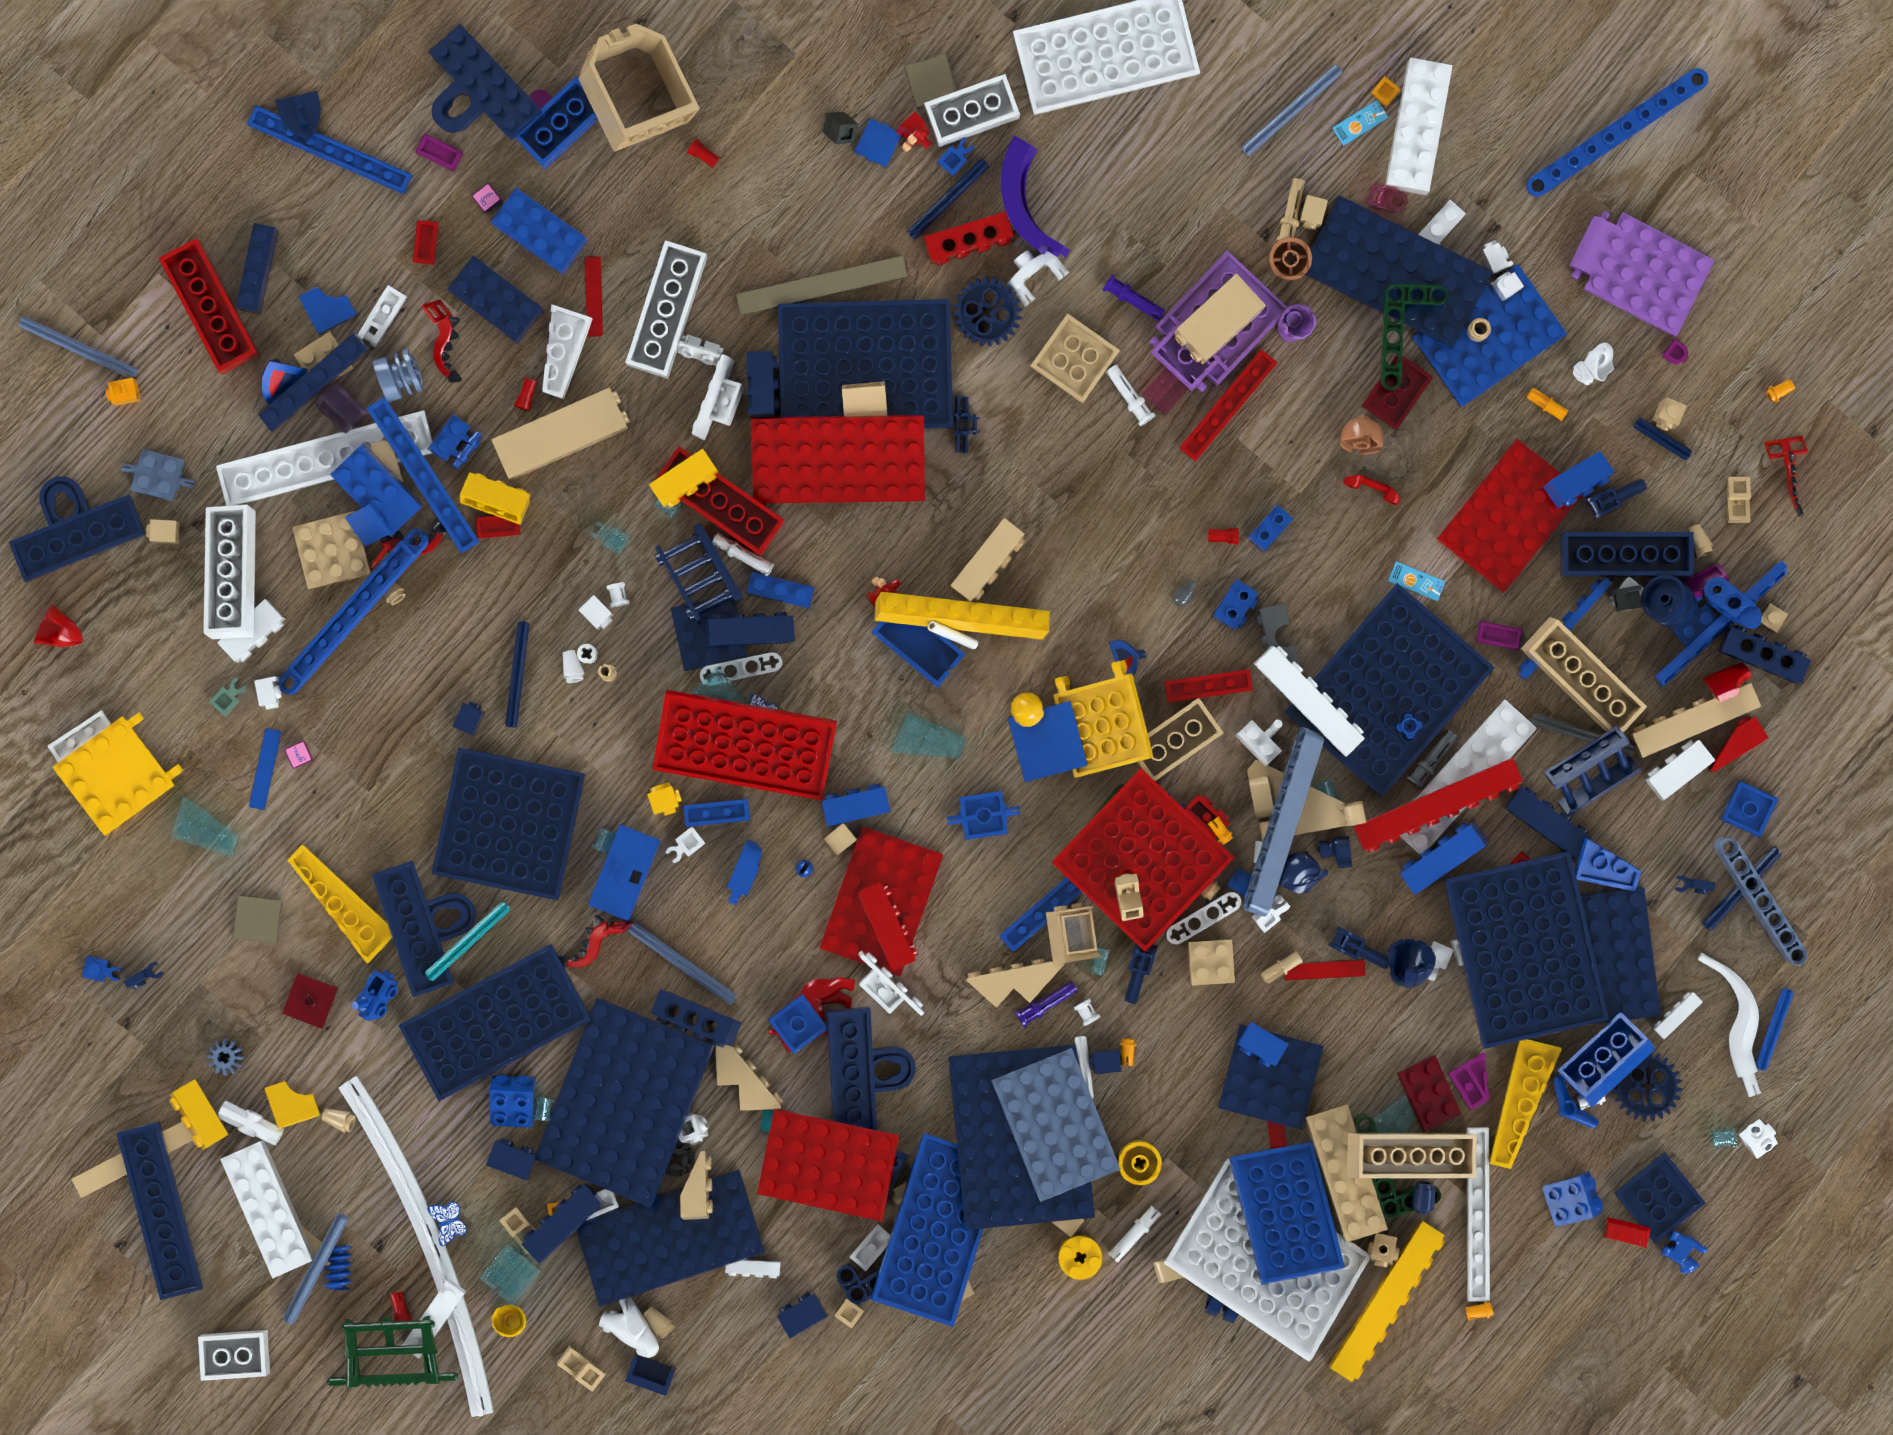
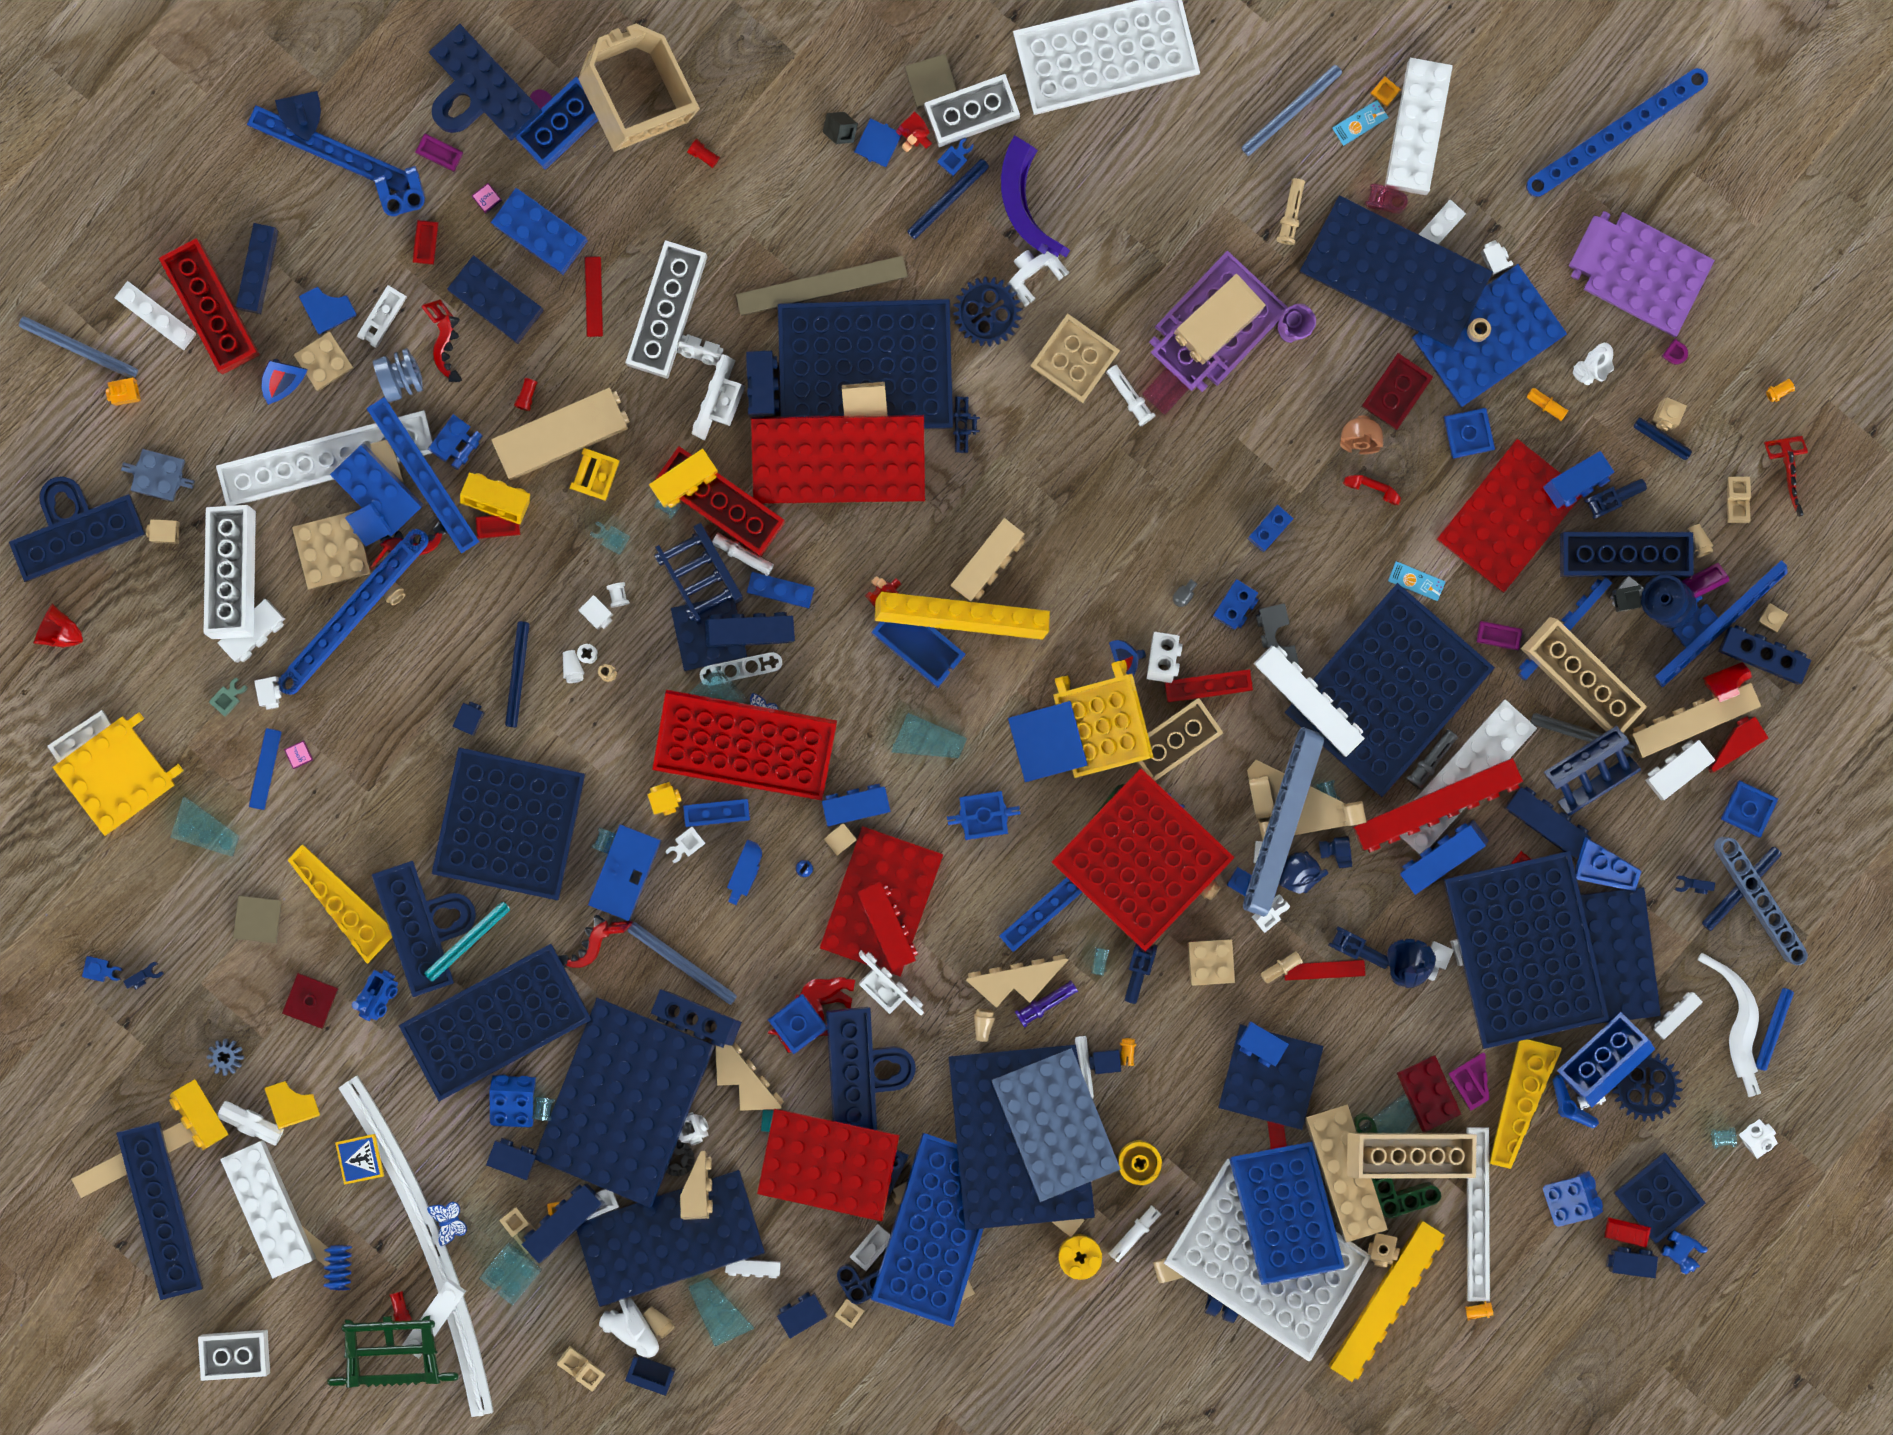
(155, 315): none -> white plate
(313, 382): dark blue plate -> none
(315, 1268): sand blue axle -> none
(339, 1119): tan cone -> none
(341, 408): clear purple brick -> none
(359, 1159): none -> piece
(402, 196): none -> blue piece
(509, 1320): yellow hair -> none
(565, 344): white wing -> none
(601, 477): none -> yellow plate
(718, 1313): none -> clear light blue wing
(953, 635): white piece -> none
(983, 1023): none -> tan cone
(997, 222): red brick -> none
(1027, 709): yellow hair -> none
(1072, 933): tan window -> none
(1087, 1012): white bush -> none
(1124, 292): dark purple pin -> none
(1128, 897): tan brick -> none
(1159, 657): none -> white brick
(1203, 812): red brick -> none
(1205, 921): white beam -> none
(1221, 831): light orange pin -> none
(1223, 535): red pin -> none
(1228, 405): red plate -> none
(1259, 742): white plate -> none
(1290, 258): nougat cylinder -> none
(1313, 212): tan brick -> none
(1398, 326): dark green beam -> none
(1415, 725): blue plate -> none
(1423, 1197): dark blue brick -> none
(1469, 433): none -> blue tile
(1507, 285): white brick -> none
(1632, 1263): none -> dark blue brick
(1746, 615): blue piece -> none

